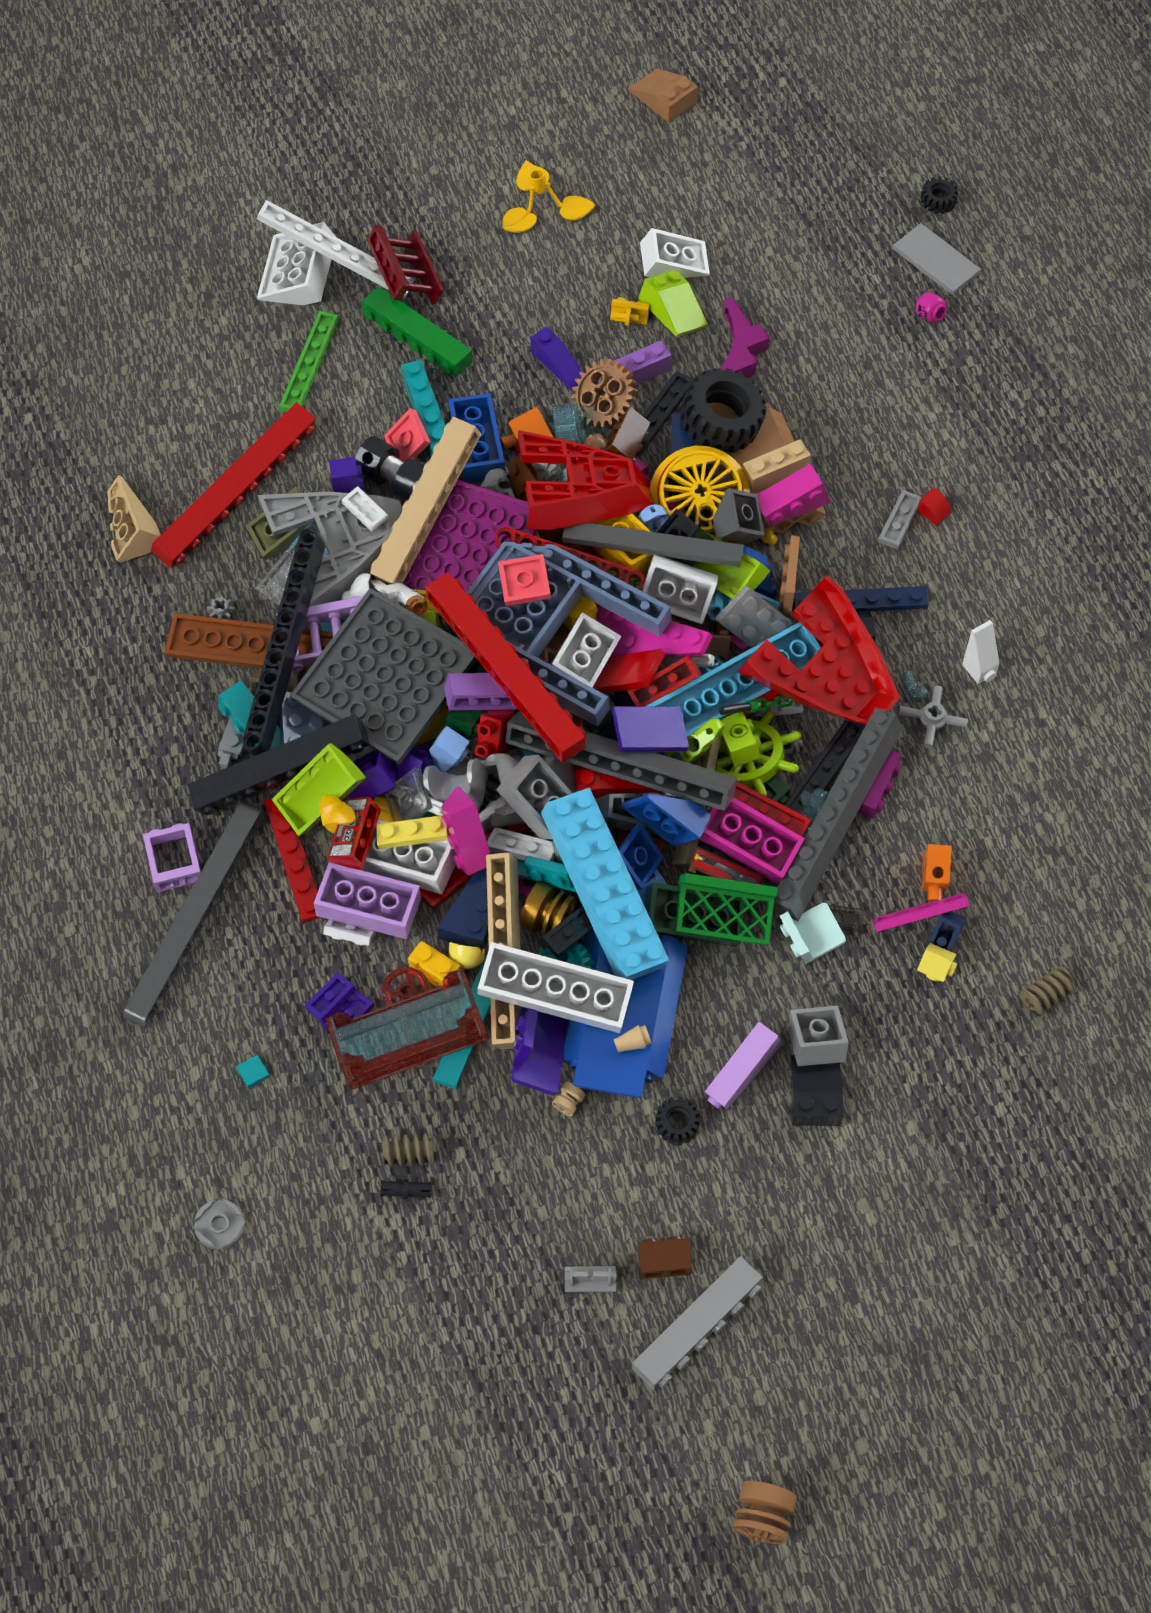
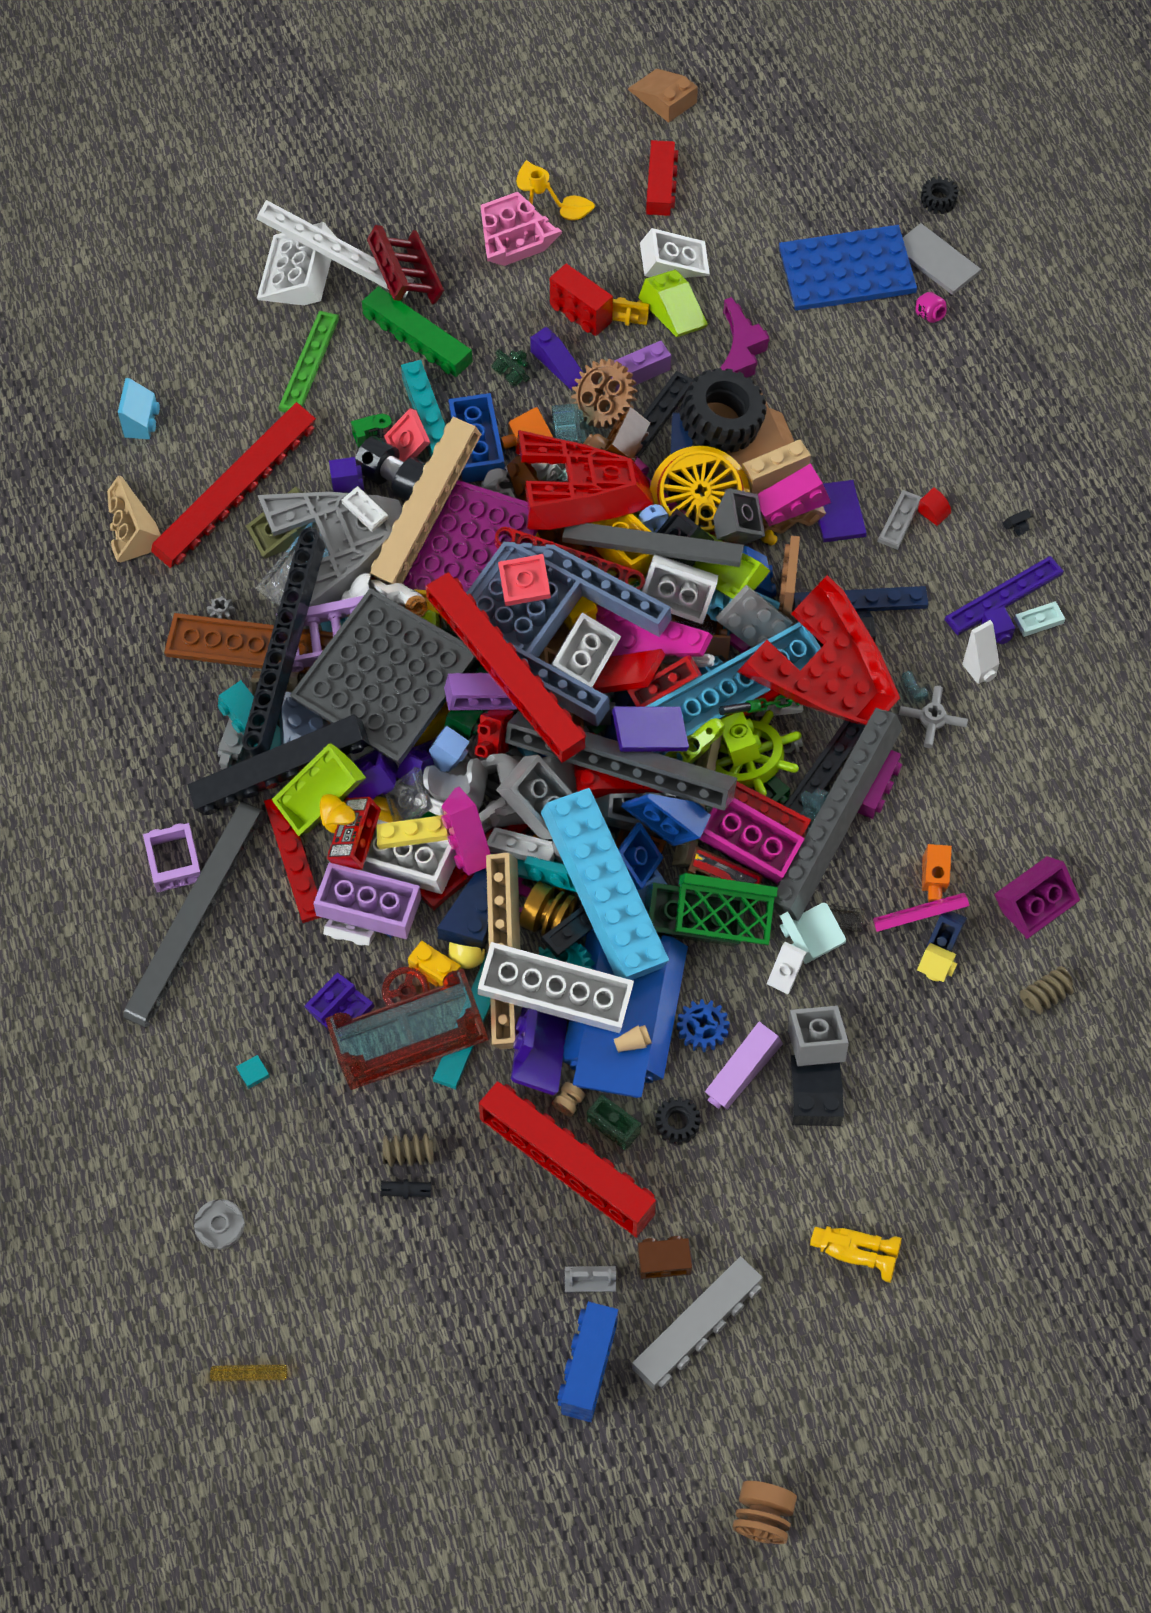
(137, 410): none -> medium azure slope
(248, 1372): none -> clear yellow axle
(370, 426): none -> green leg
(515, 229): none -> bright pink wedge
(517, 373): none -> clear green hips
(567, 1158): none -> red brick
(581, 300): none -> red brick
(589, 1361): none -> blue brick
(613, 1122): none -> clear green brick
(661, 178): none -> red brick
(693, 1020): none -> blue gear
(786, 967): none -> white plate
(843, 514): none -> dark purple tile
(844, 1245): none -> yellow piece
(847, 267): none -> blue plate
(1002, 624): none -> dark purple brick
(1004, 594): none -> dark purple tile
(1018, 521): none -> black tile
(1038, 896): none -> magenta slope
(1039, 619): none -> light aqua plate

